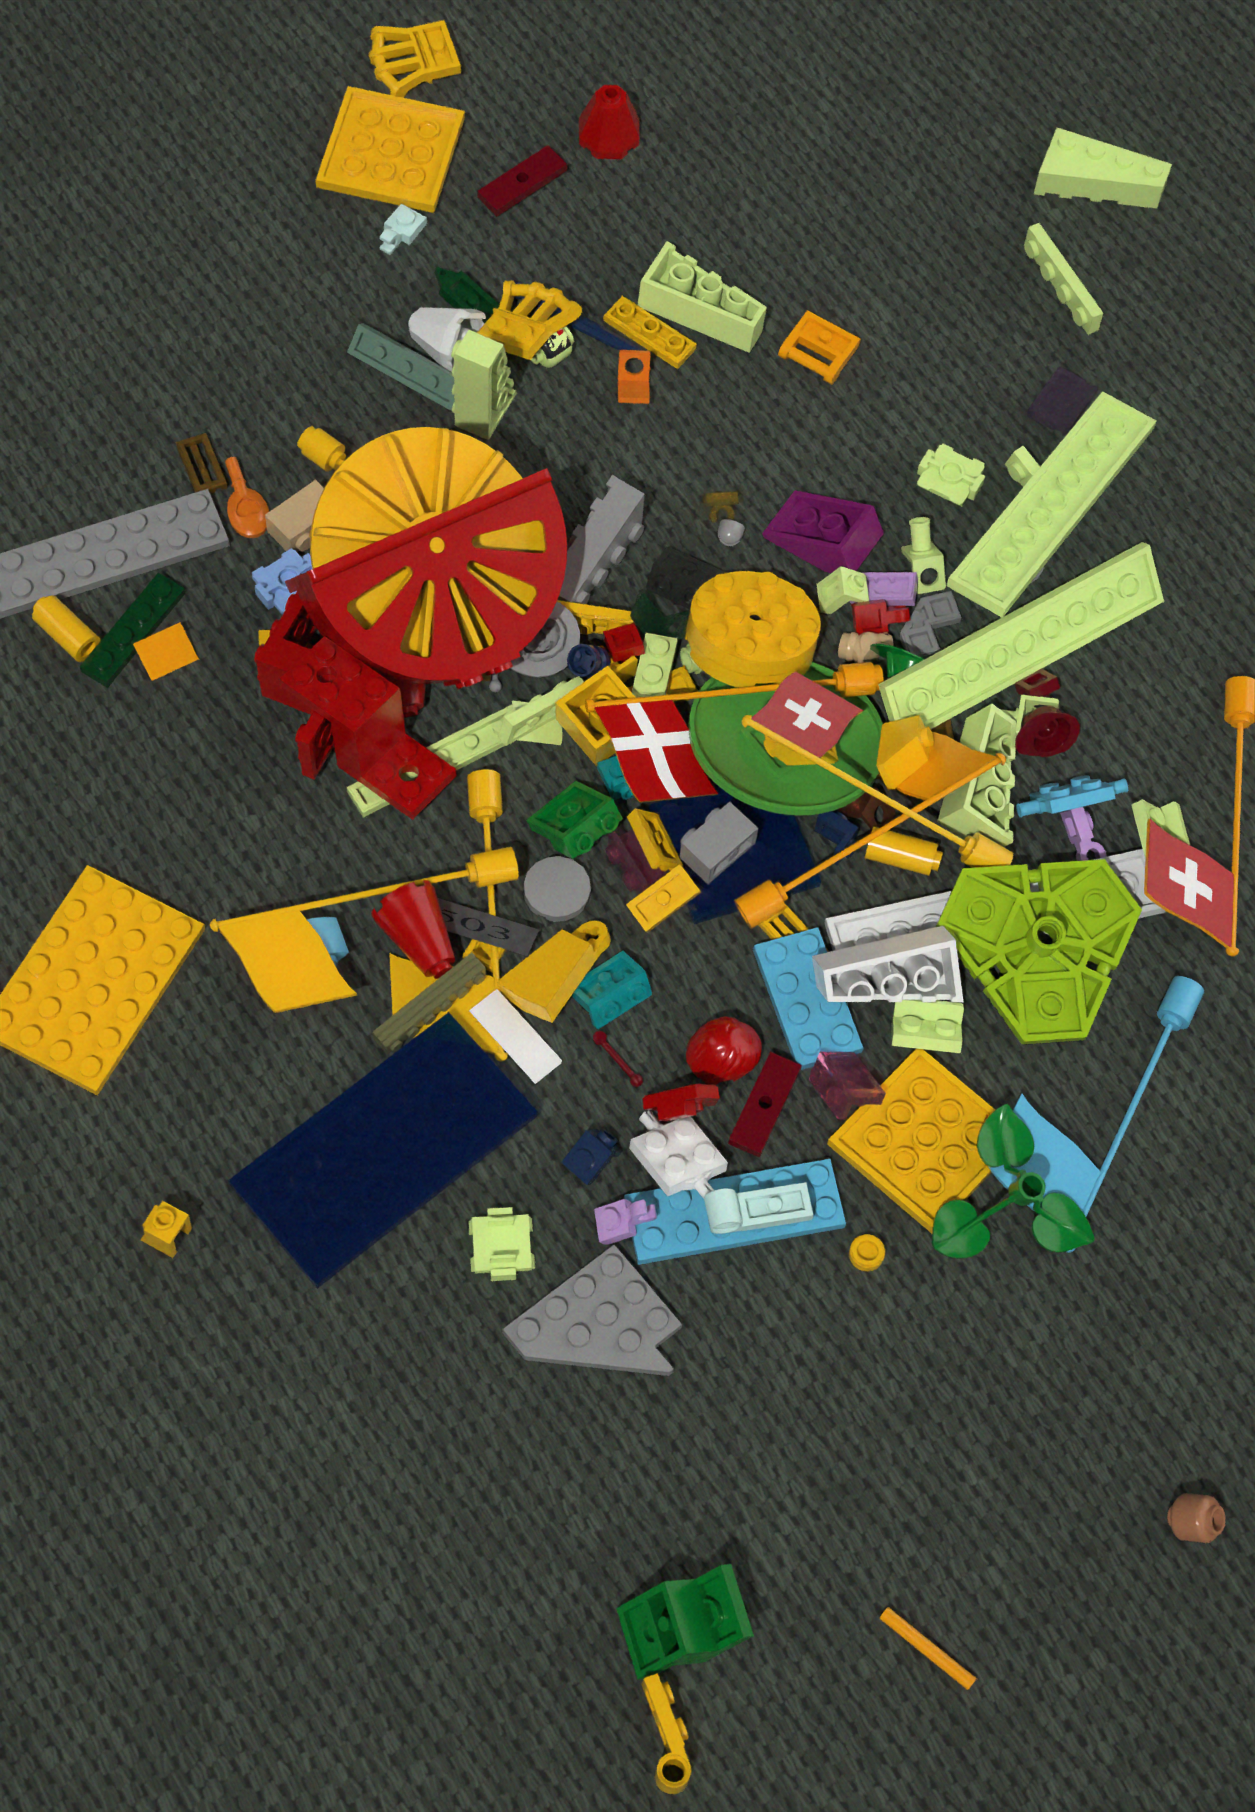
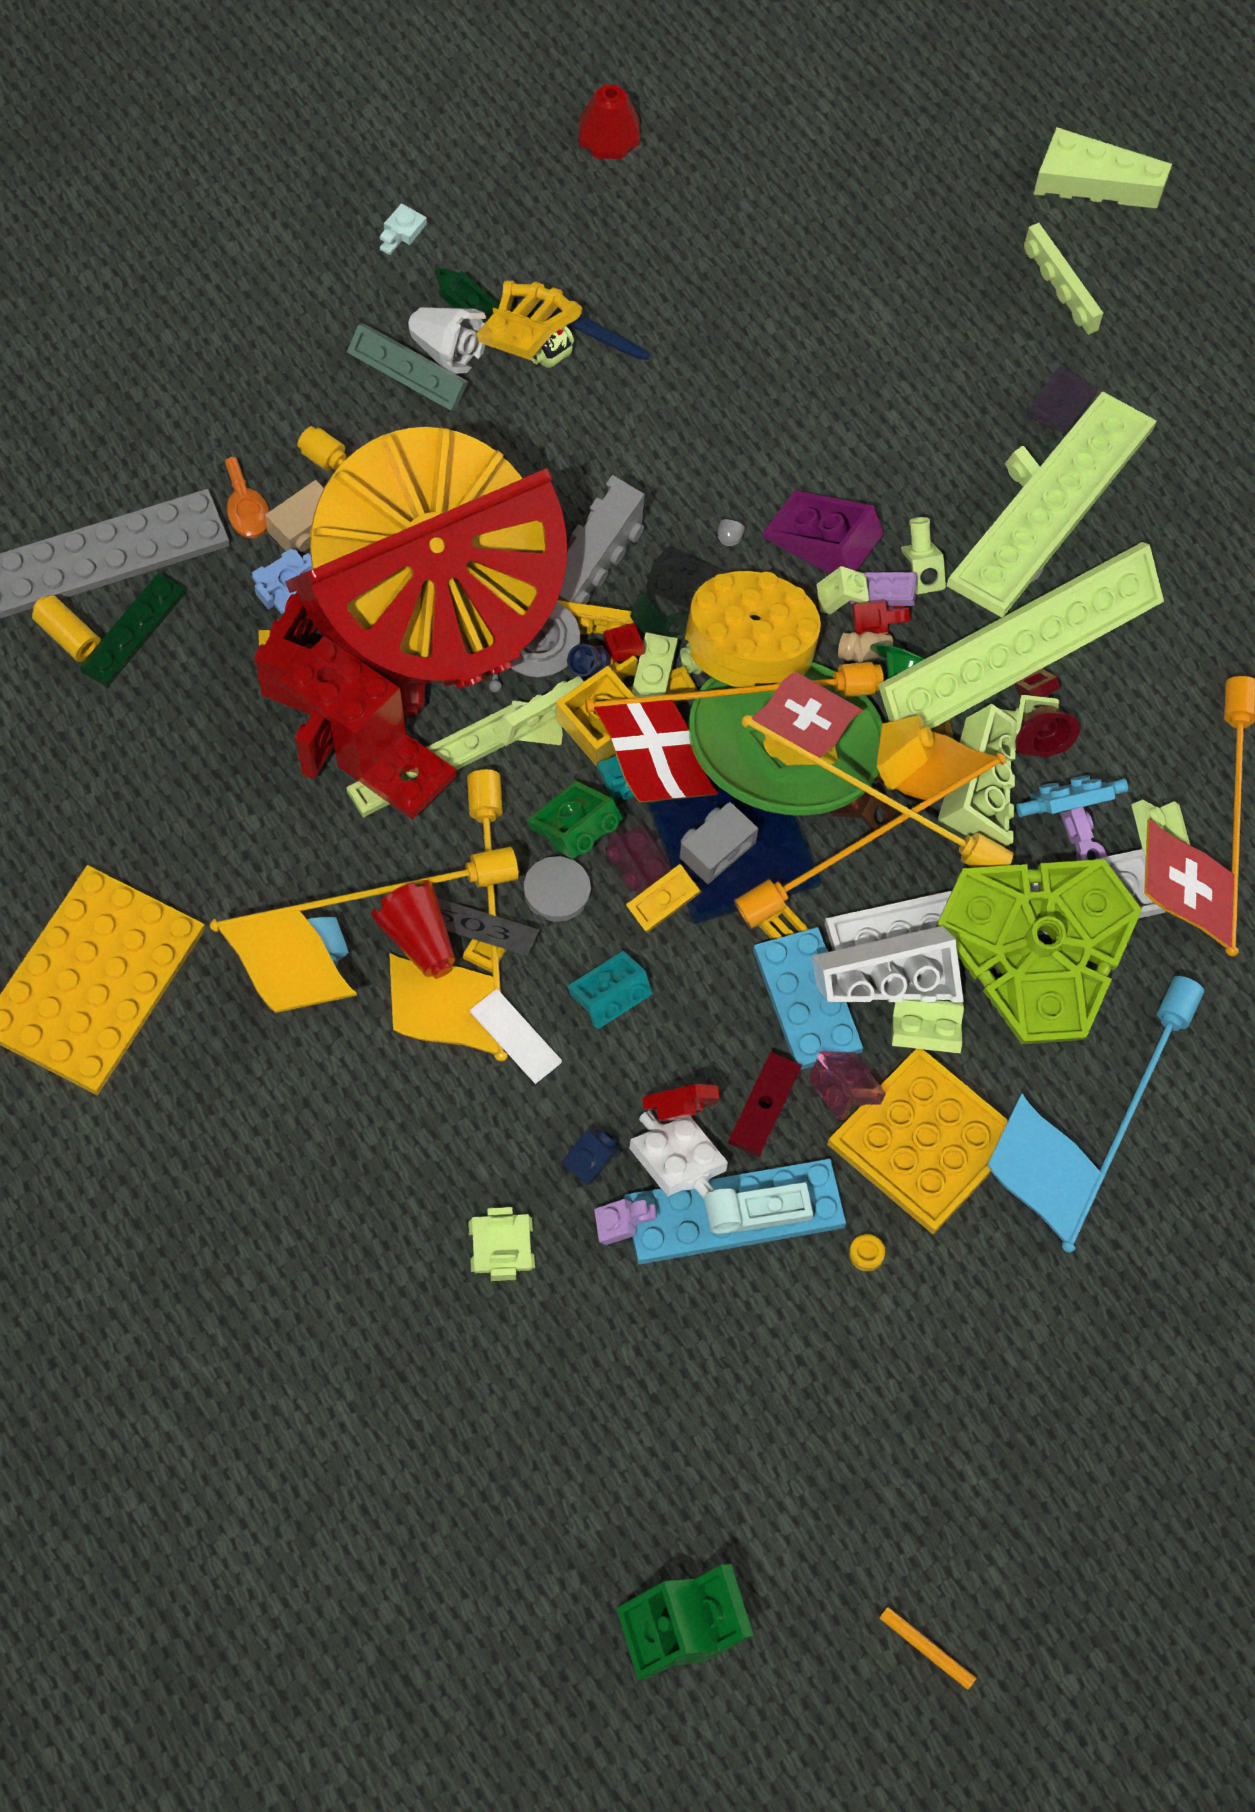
(163, 1227): yellow window -> none
(165, 651): light orange sticker -> none
(210, 485): pearl gold tile -> none
(382, 1149): clear blue plate -> none
(390, 149): yellow plate -> none
(429, 1003): olive piece -> none
(432, 50): yellow plate -> none
(480, 384): yellowish green wedge -> none
(522, 180): dark red tile -> none
(554, 970): yellow piece -> none
(598, 1320): light grey wing -> none
(600, 1039): dark red hinge -> none
(633, 386): orange bracket -> none
(649, 332): yellow tile -> none
(654, 840): yellow tile -> none
(671, 1731): yellow plate -> none
(700, 300): yellowish green wedge -> none
(720, 501): clear yellow tile -> none
(723, 1050): red piece -> none
(823, 339): light orange plate -> none
(838, 830): dark blue bracket -> none
(904, 852): yellow brick -> none
(930, 613): light grey tile -> none
(950, 475): yellowish green piece -> none
(1009, 1143): green plant -> none
(1196, 1518): nougat head -> none

